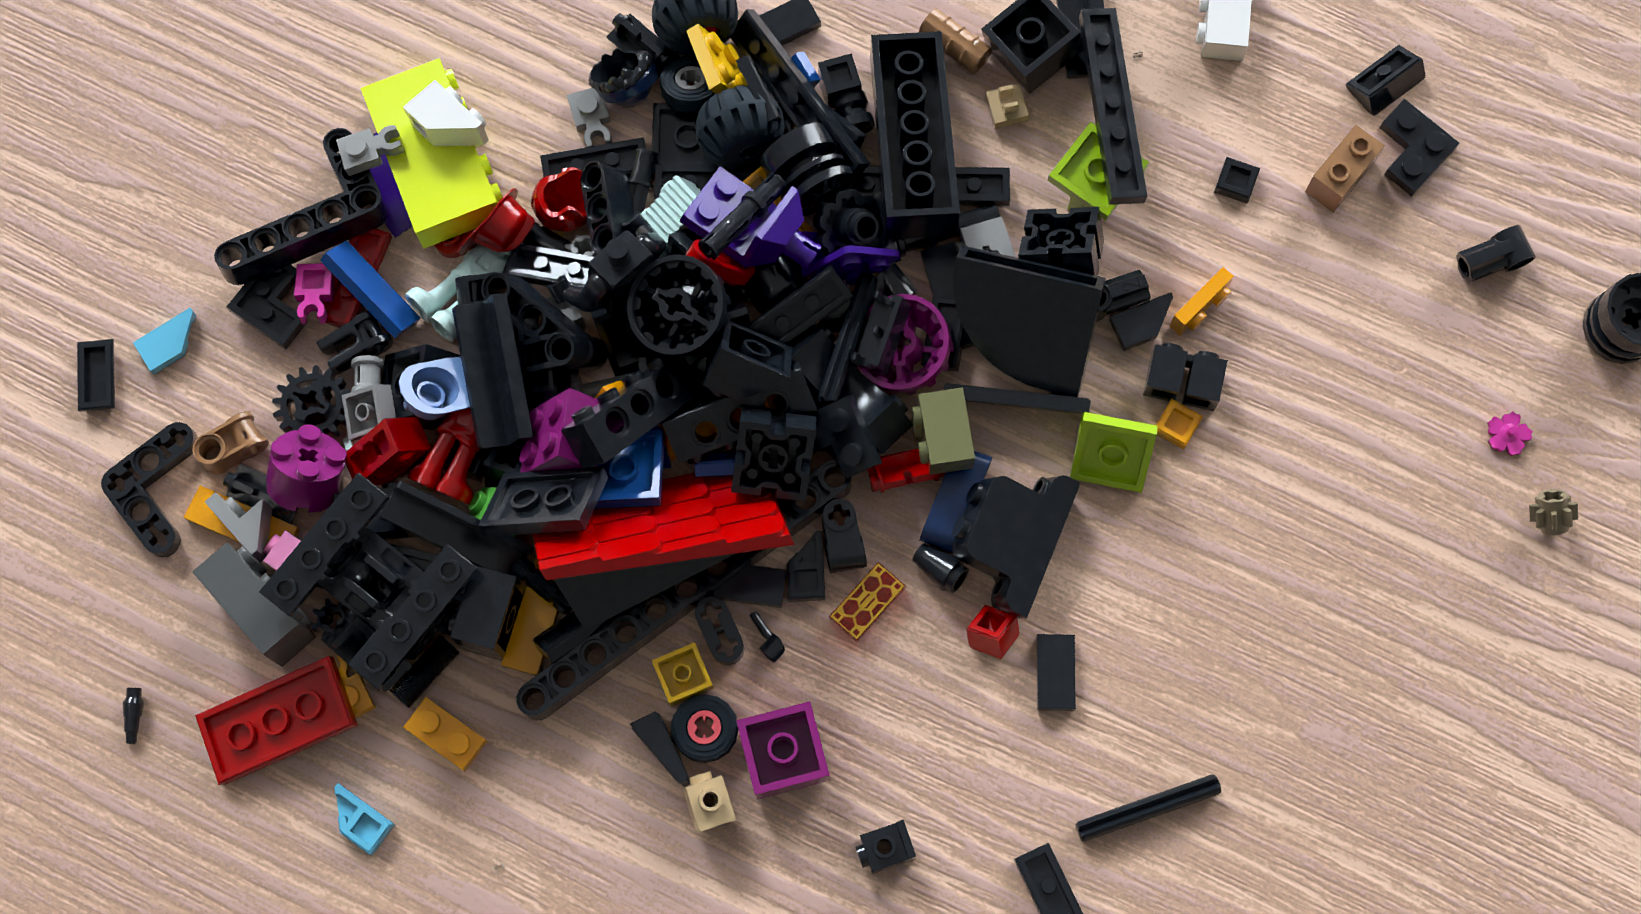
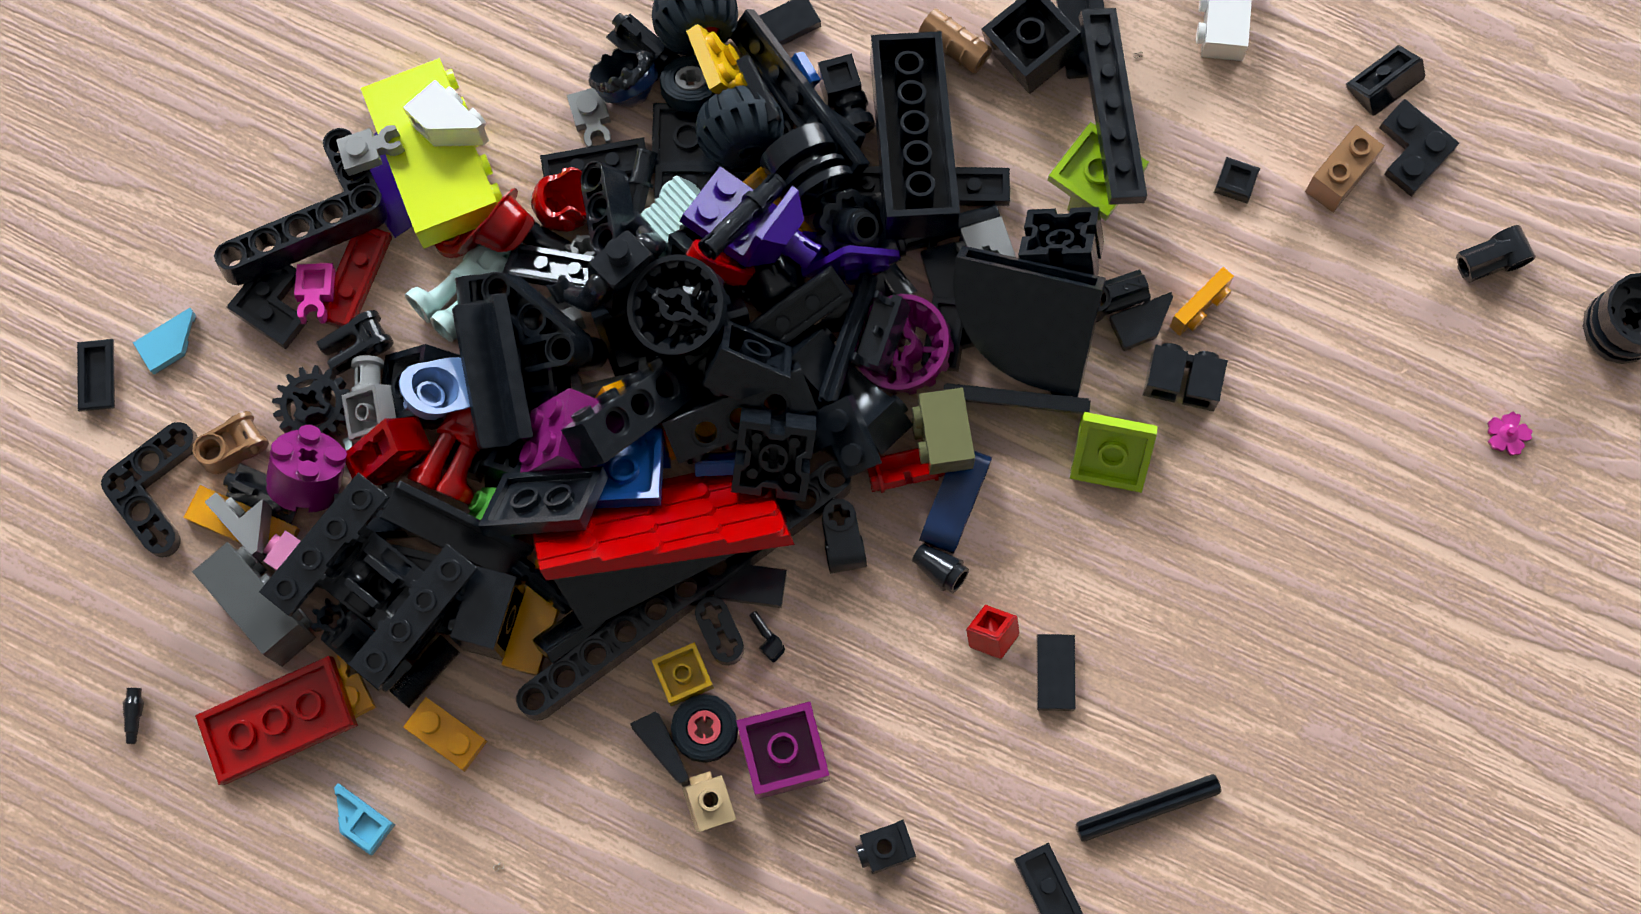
(370, 289): blue tile -> none
(806, 572): black tile -> none
(867, 602): clear red tile -> none
(1007, 106): tan tile -> none
(1013, 535): black brick -> none
(1178, 424): light orange tile -> none
(1553, 512): dark tan gear -> none

